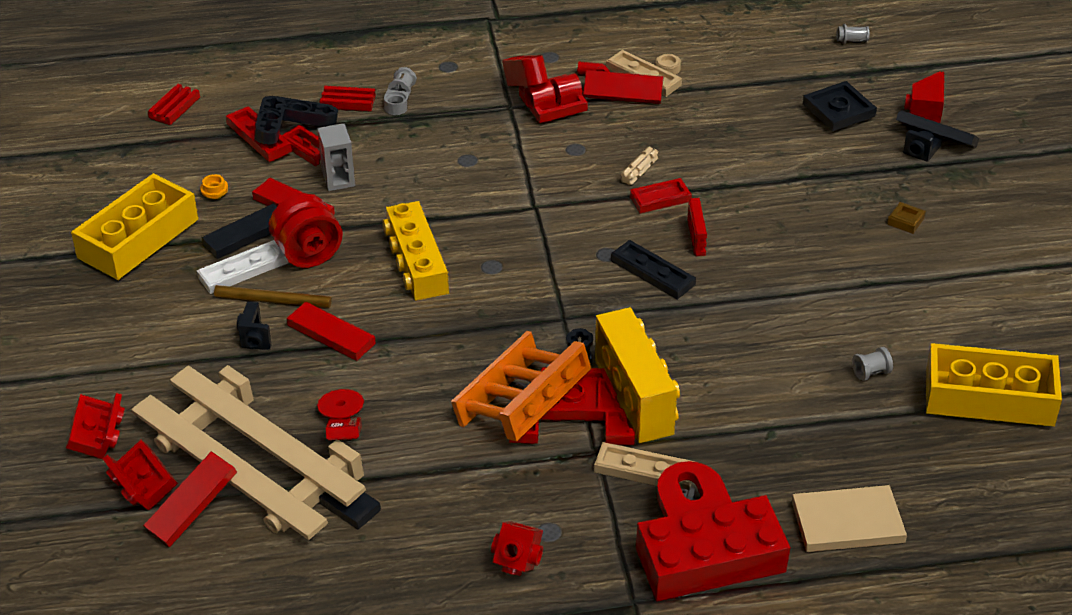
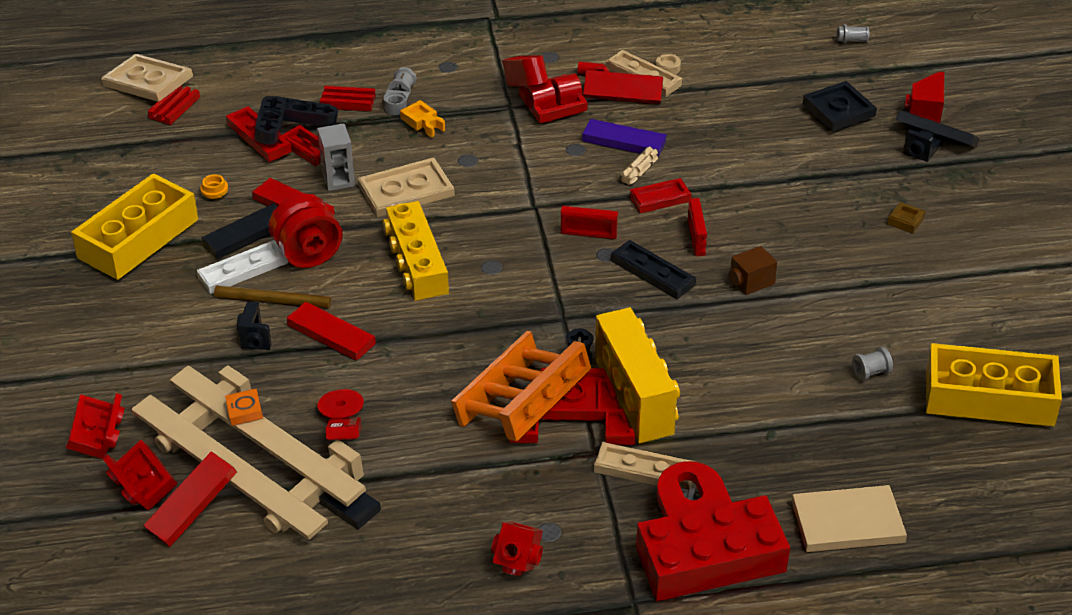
(147, 77): none -> tan tile
(243, 407): none -> orange tile
(409, 183): none -> tan tile
(422, 116): none -> light orange plate
(589, 222): none -> red tile
(622, 137): none -> dark purple tile
(753, 270): none -> reddish brown brick

